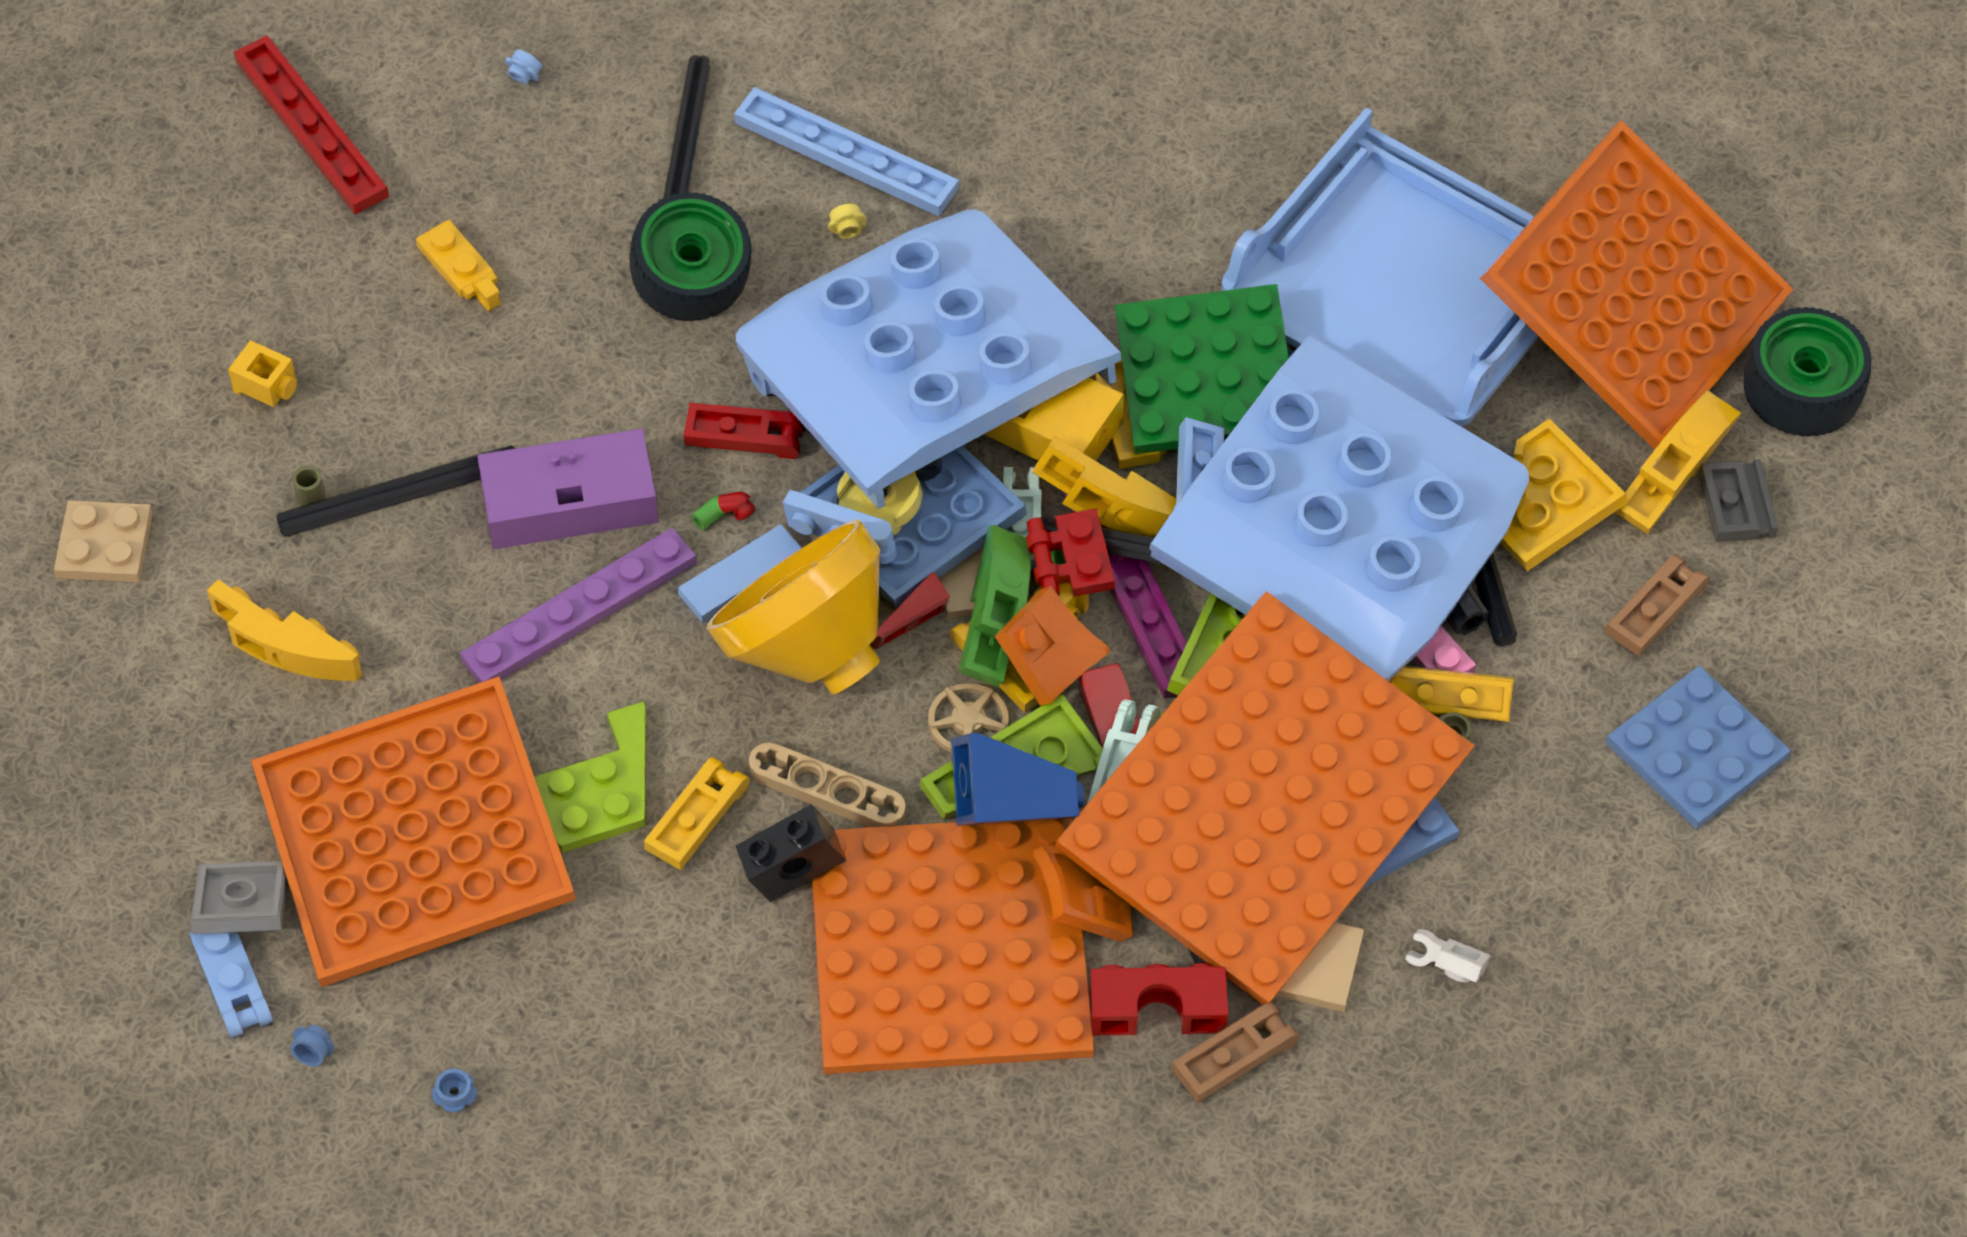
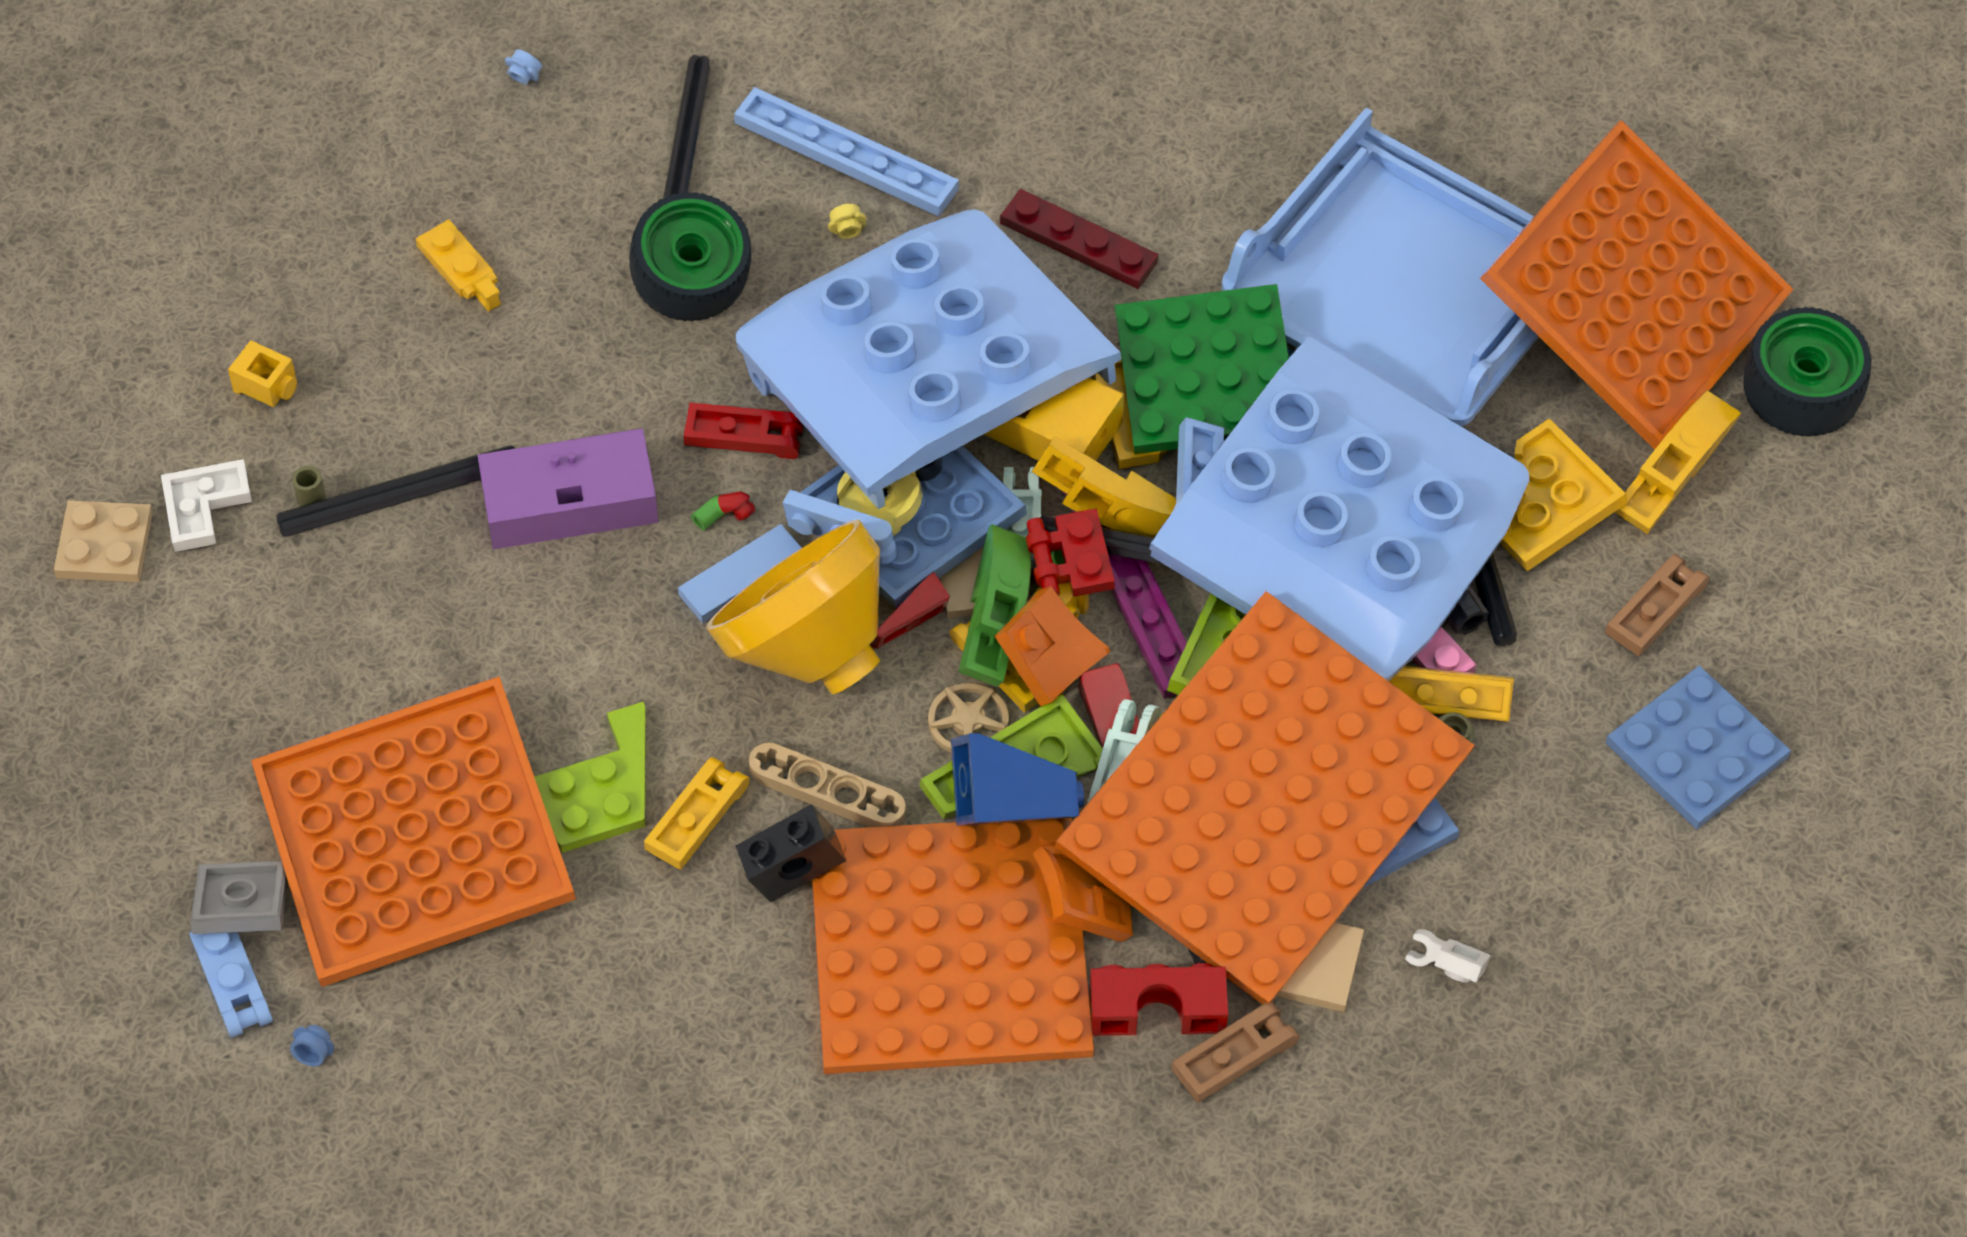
(196, 492): none -> white plate
(290, 644): yellow slope -> none
(311, 124): red plate -> none
(450, 1080): medium blue plate -> none
(579, 607): medium lavender plate -> none
(1079, 238): none -> dark red plate
(1737, 500): dark grey plate -> none

